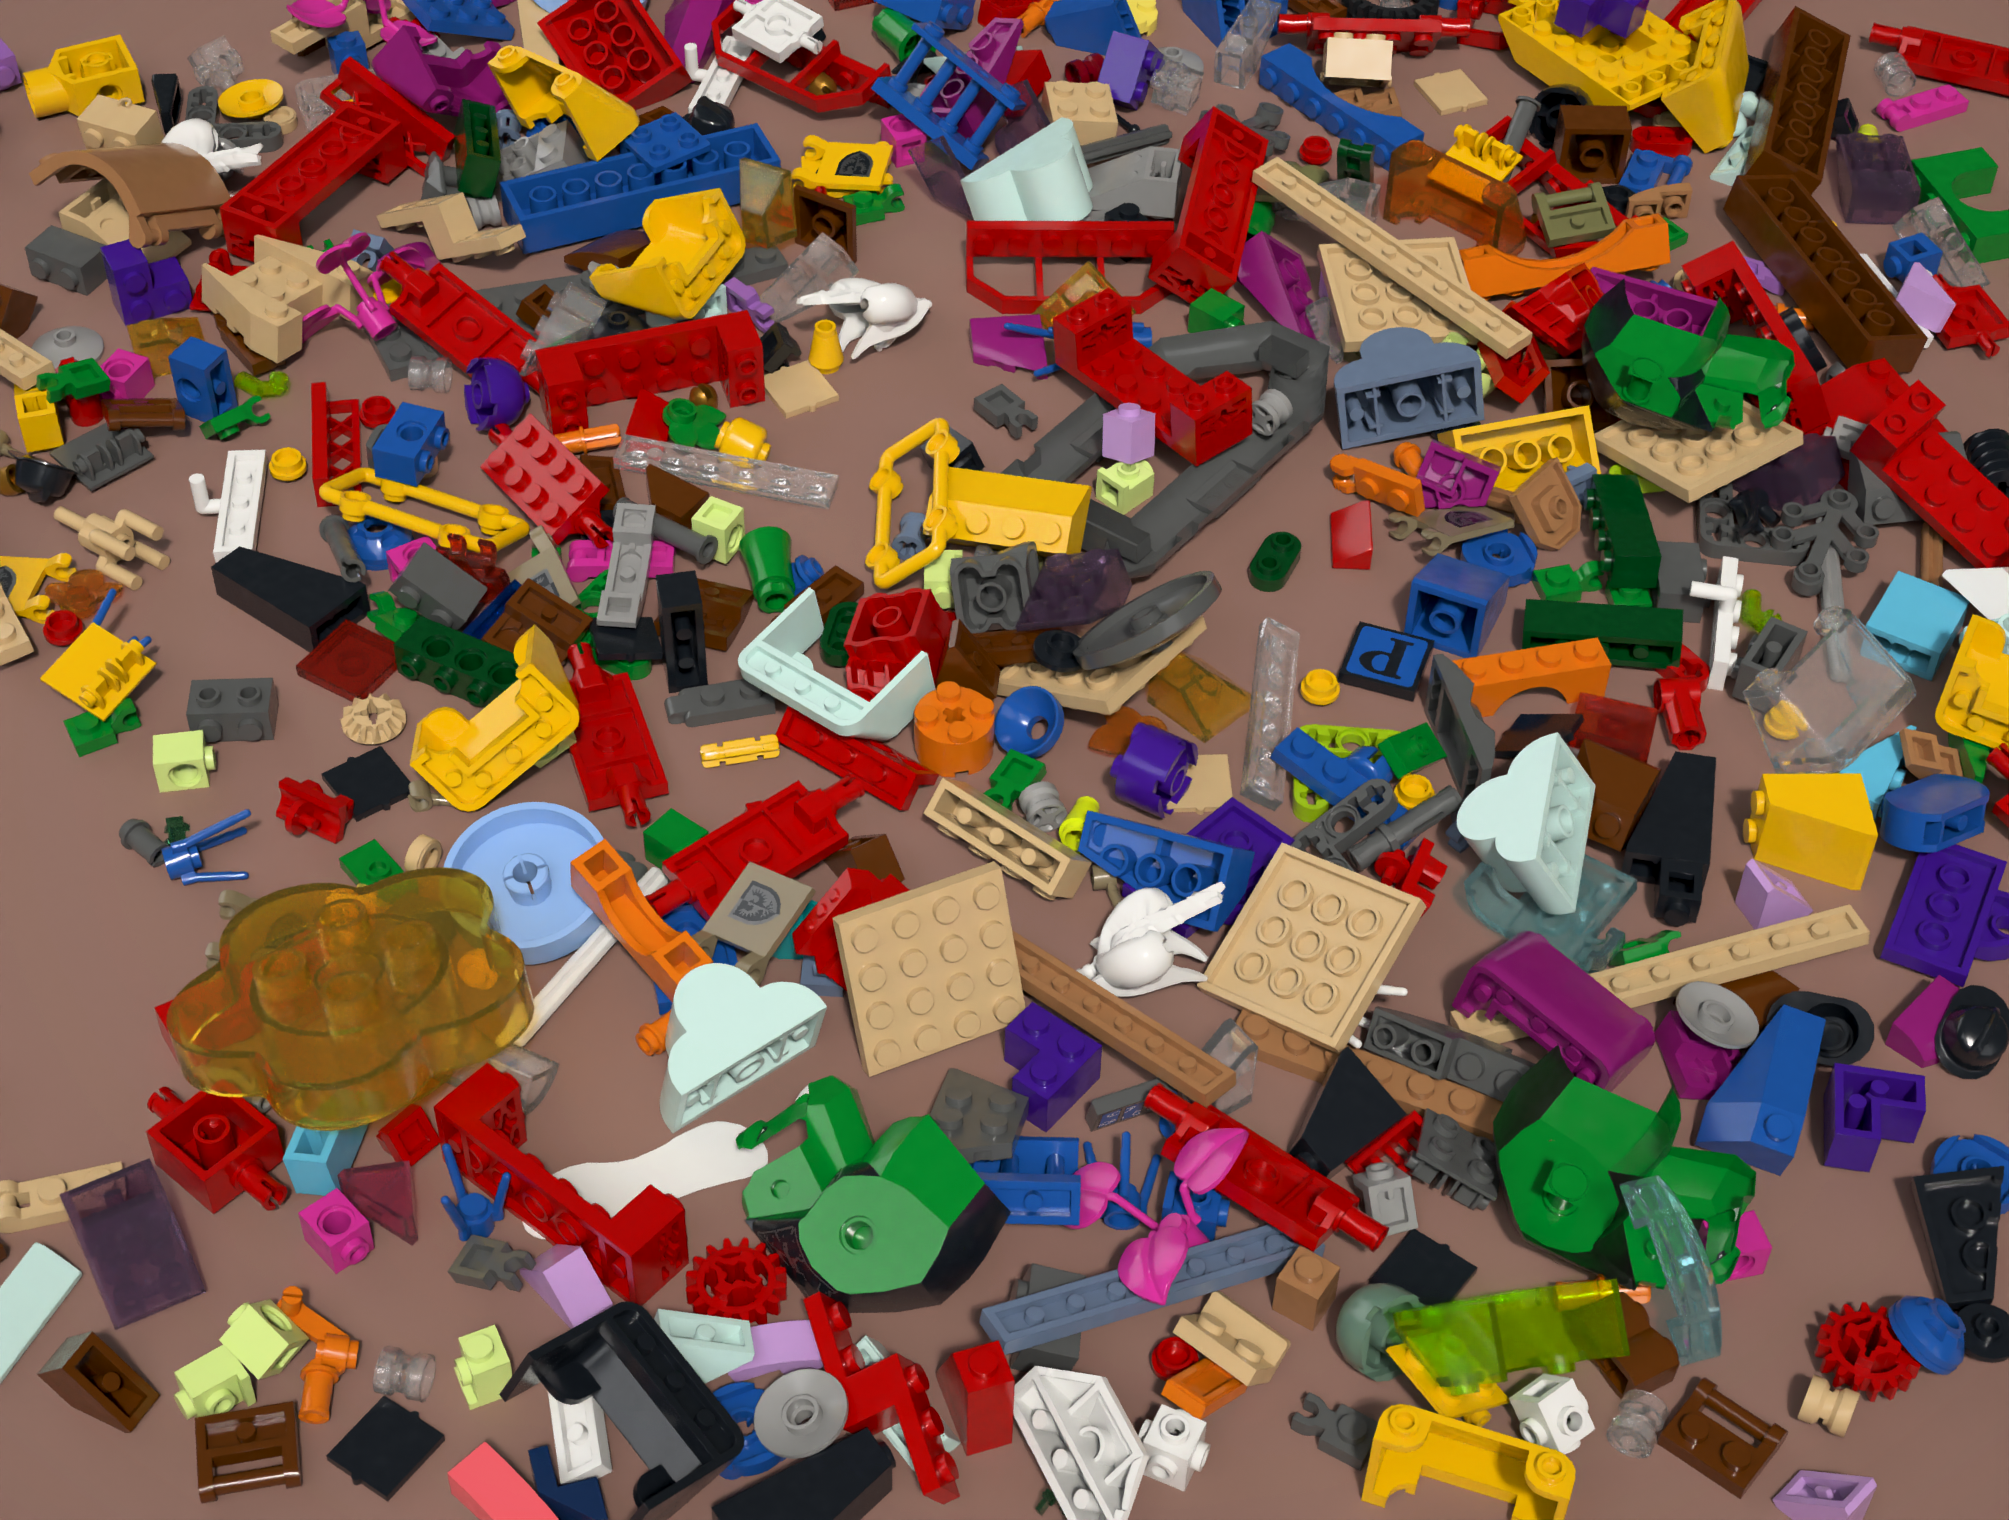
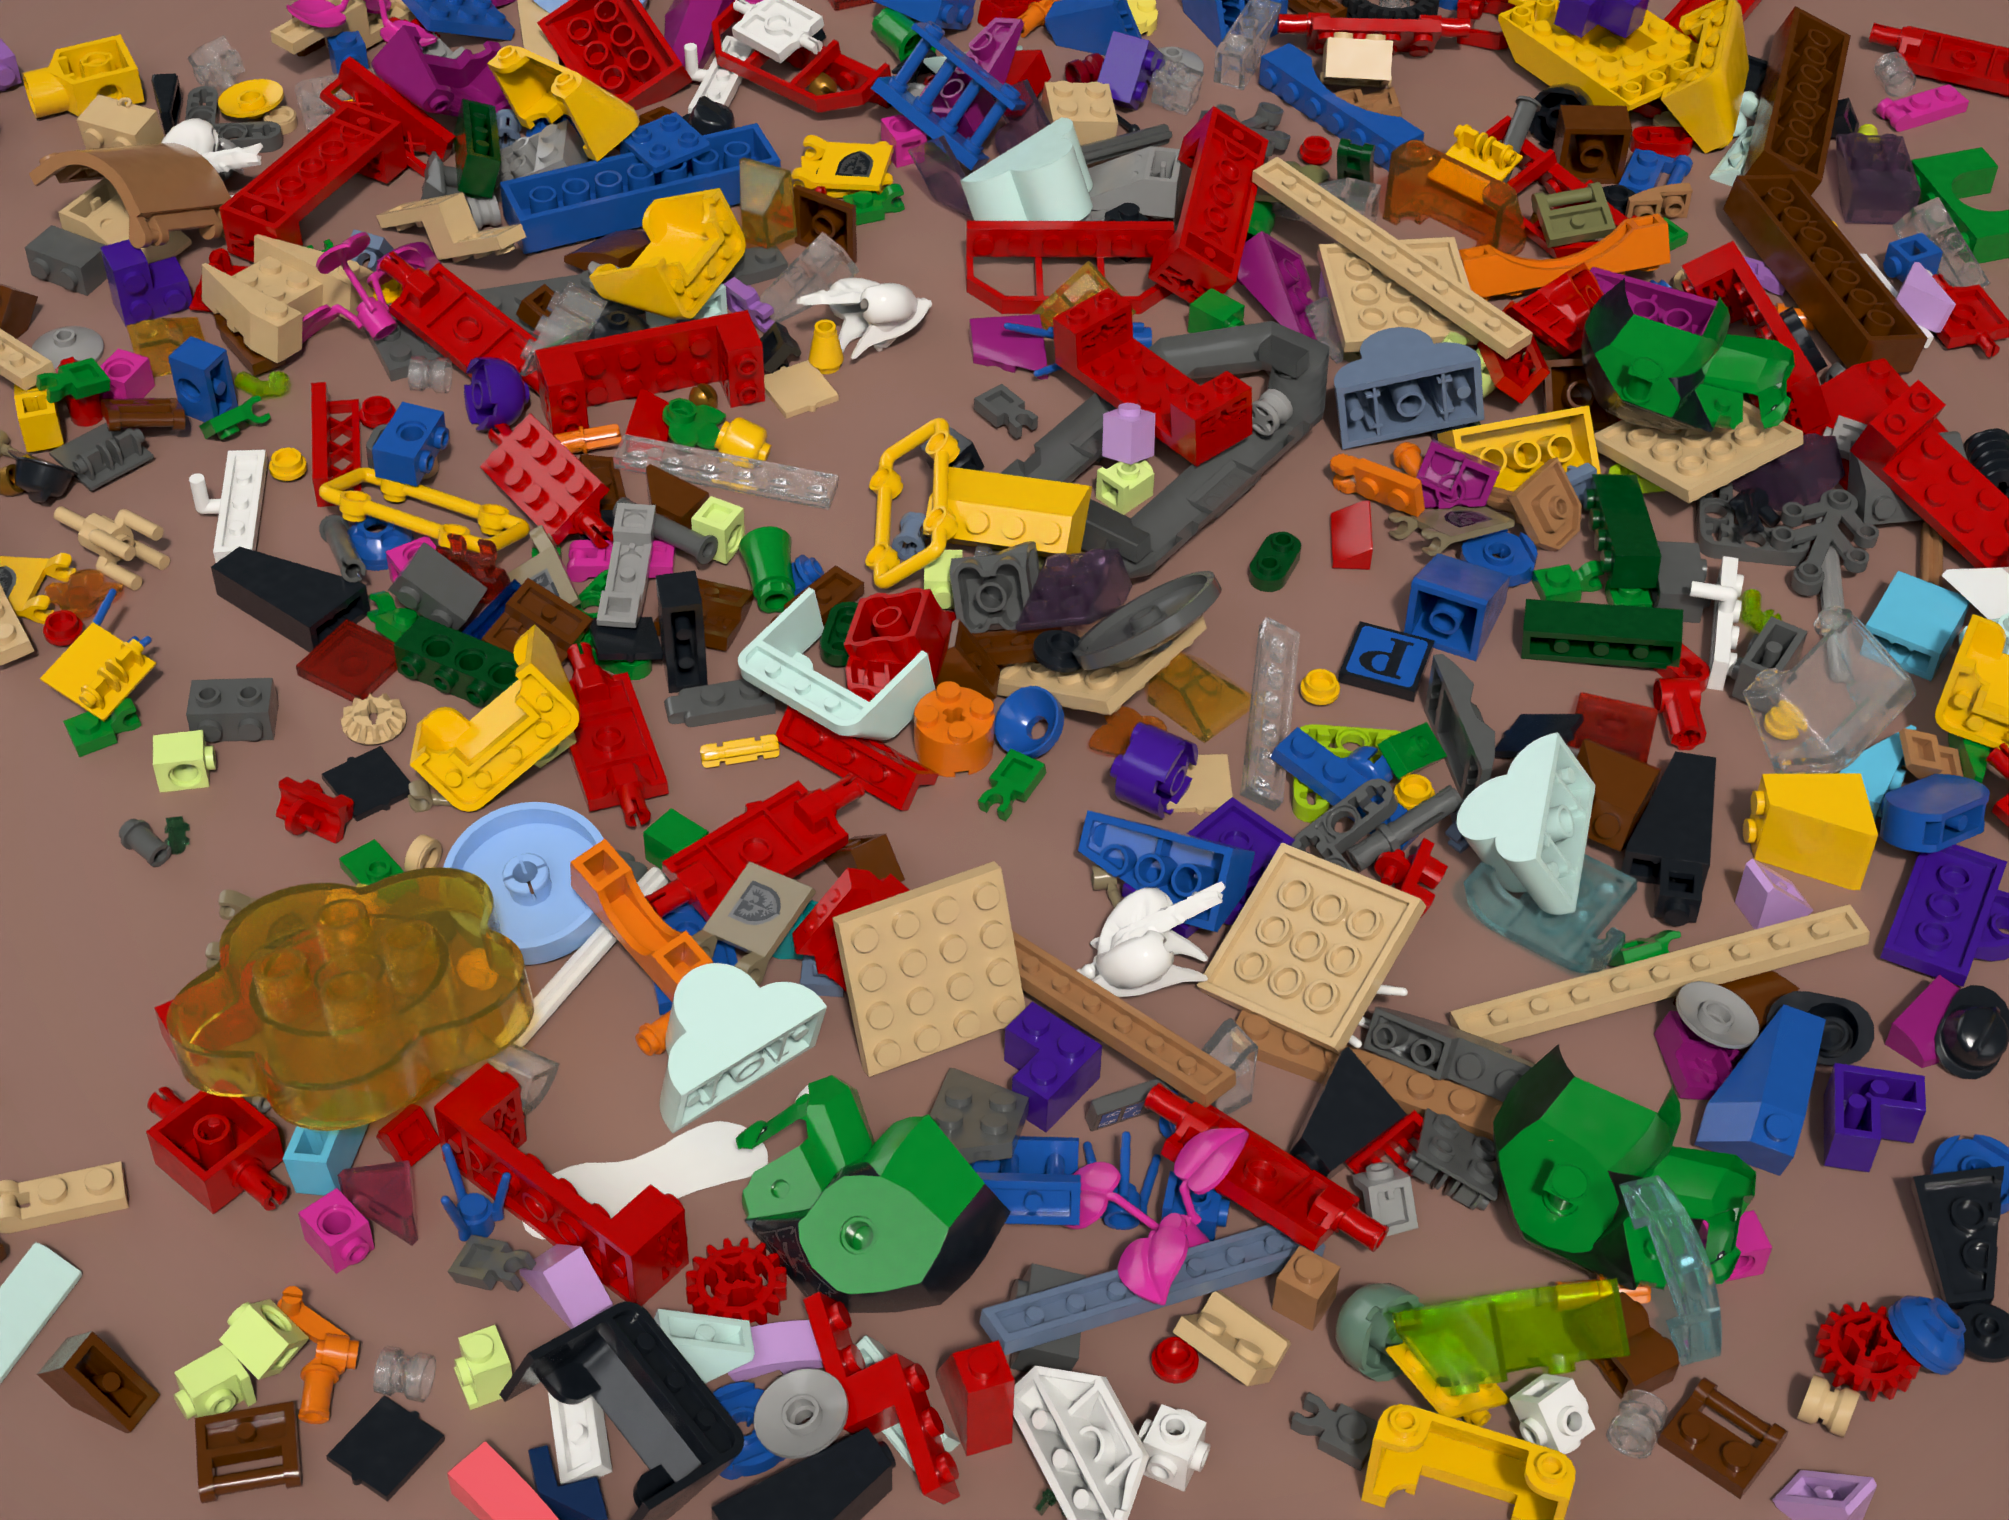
(132, 1243): clear purple slope -> none
(184, 855): blue plant -> none
(1007, 839): tan brick -> none
(1042, 806): light grey wheel -> none
(1072, 827): neon yellow cone -> none
(1203, 1388): orange tile -> none
(1426, 1269): black piece -> none
(1450, 92): tan piece -> none
(1557, 1006): magenta windscreen -> none
(1562, 666): orange arch -> none

